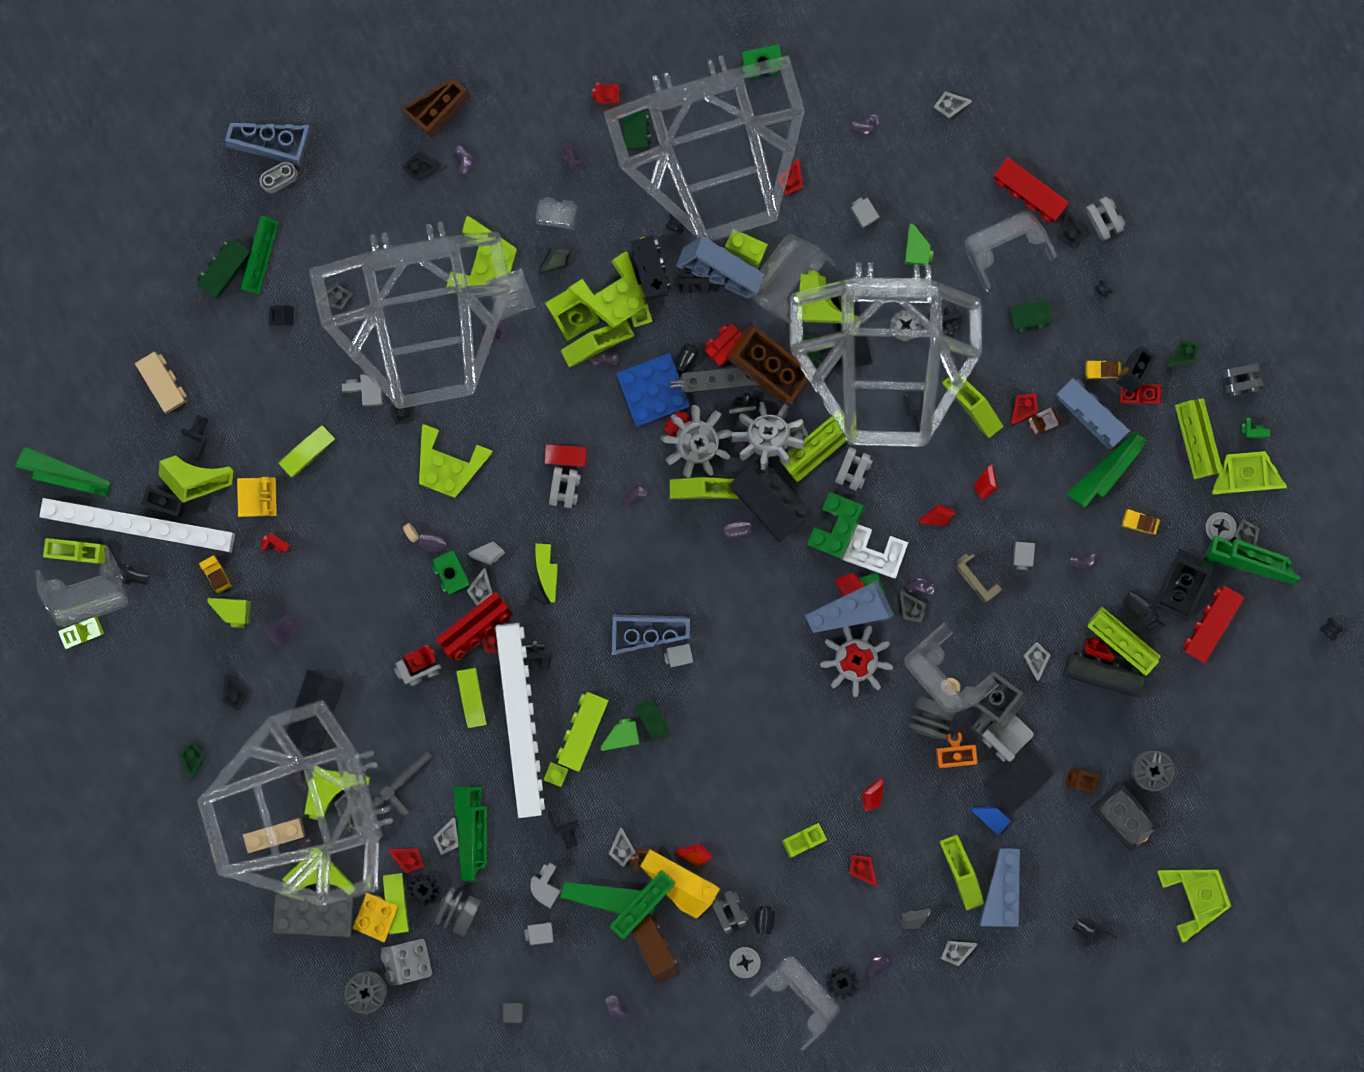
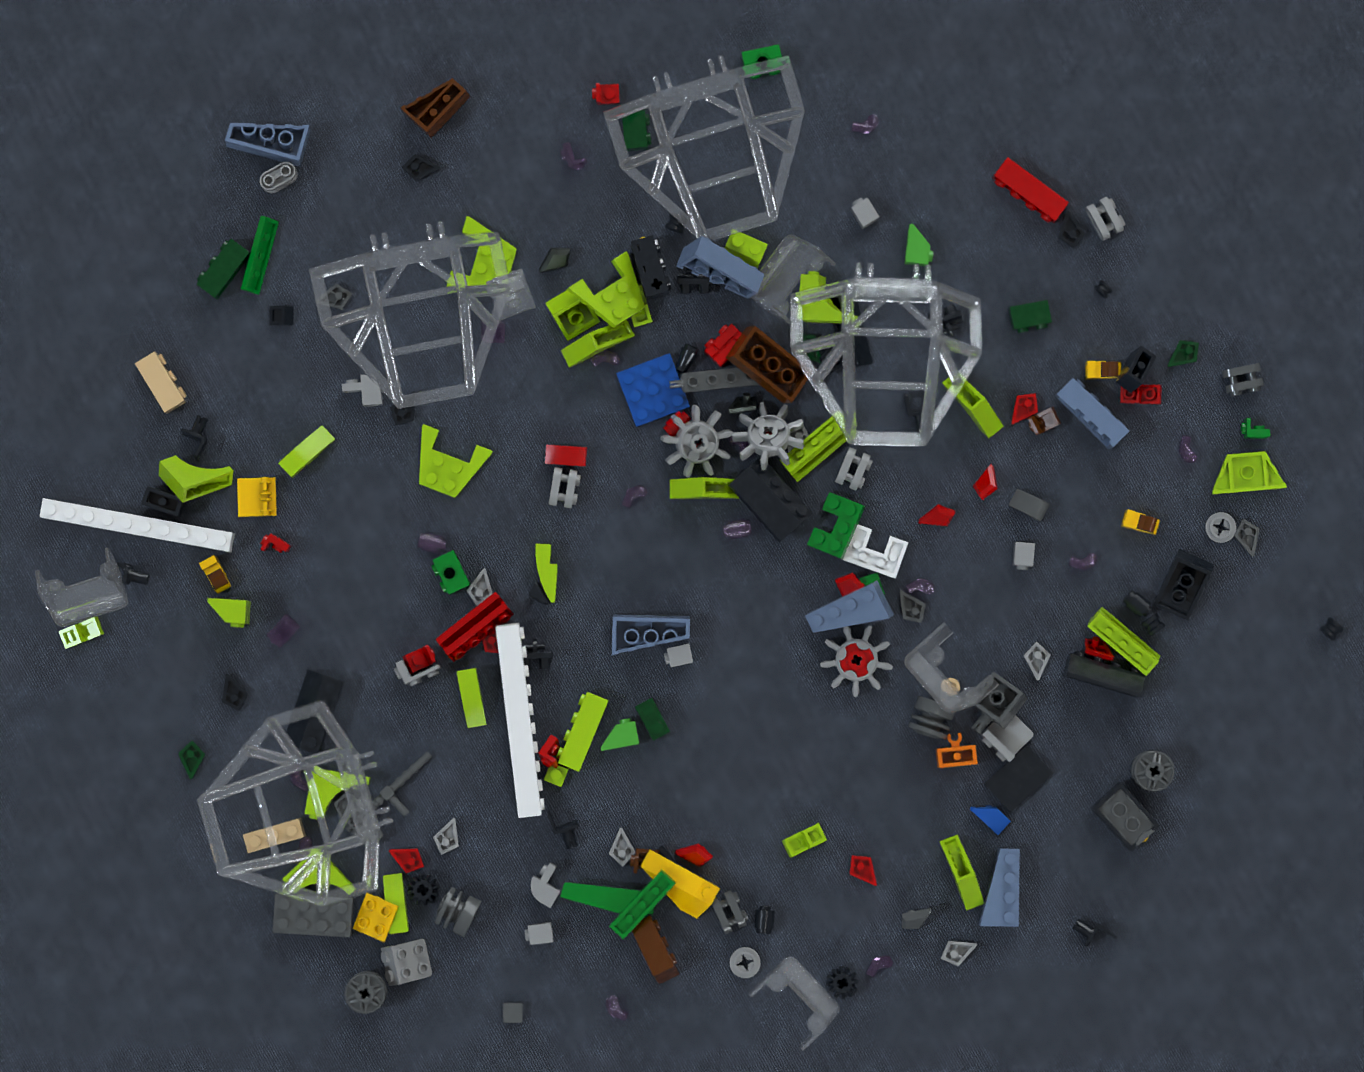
(59, 473): green wedge -> none
(74, 551): lime slope -> none
(411, 532): tan tile -> none
(466, 160): clear purple arm -> none
(471, 830): green wedge -> none
(488, 553): light grey piece -> none
(548, 750): none -> red bracket
(556, 213): clear slope -> none
(794, 179): red piece -> none
(873, 795): red piece -> none
(905, 316): light grey gear -> none
(950, 104): light grey piece -> none
(980, 244): clear windscreen -> none
(984, 595): dark tan window -> none
(1029, 505): none -> dark grey panel
(1082, 780): reddish brown bracket -> none
(1107, 472): green wedge -> none
(1198, 438): lime brick -> none
(1204, 893): lime wing -> none
(1213, 624): red brick -> none
(1251, 559): green wedge -> none

